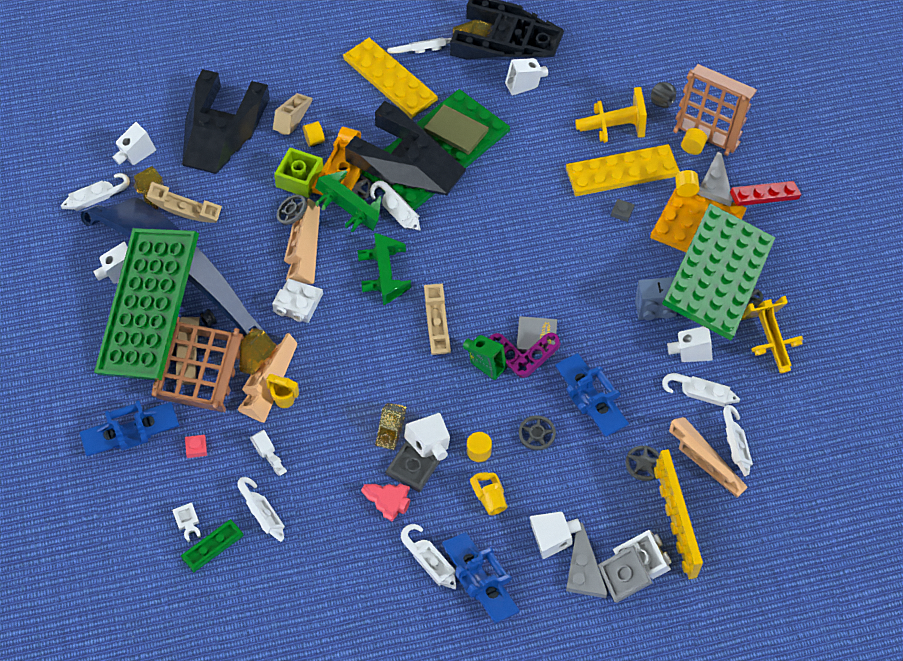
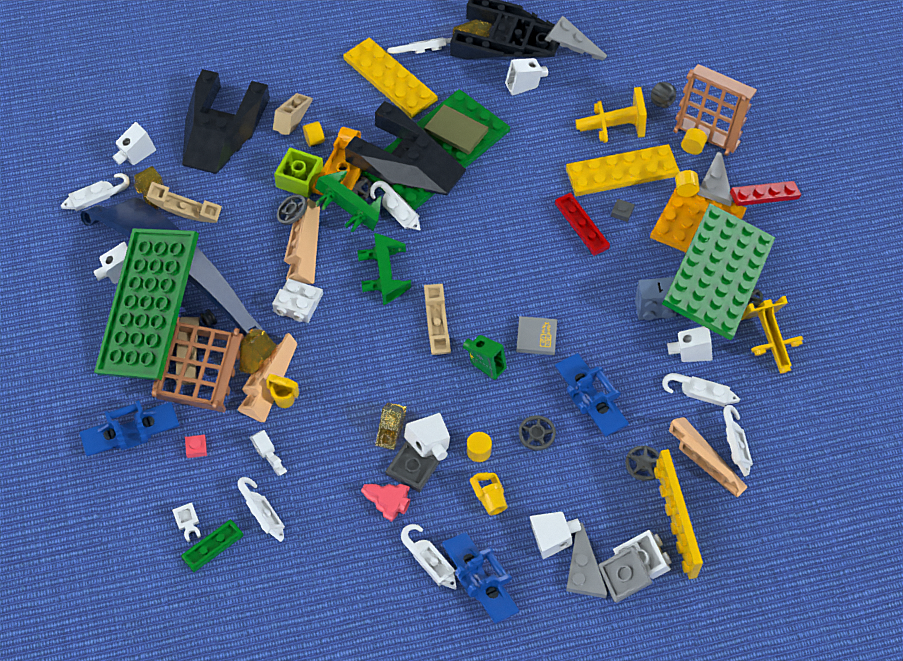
(520, 359): magenta beam -> none
(575, 40): none -> light grey wing
(582, 224): none -> red plate

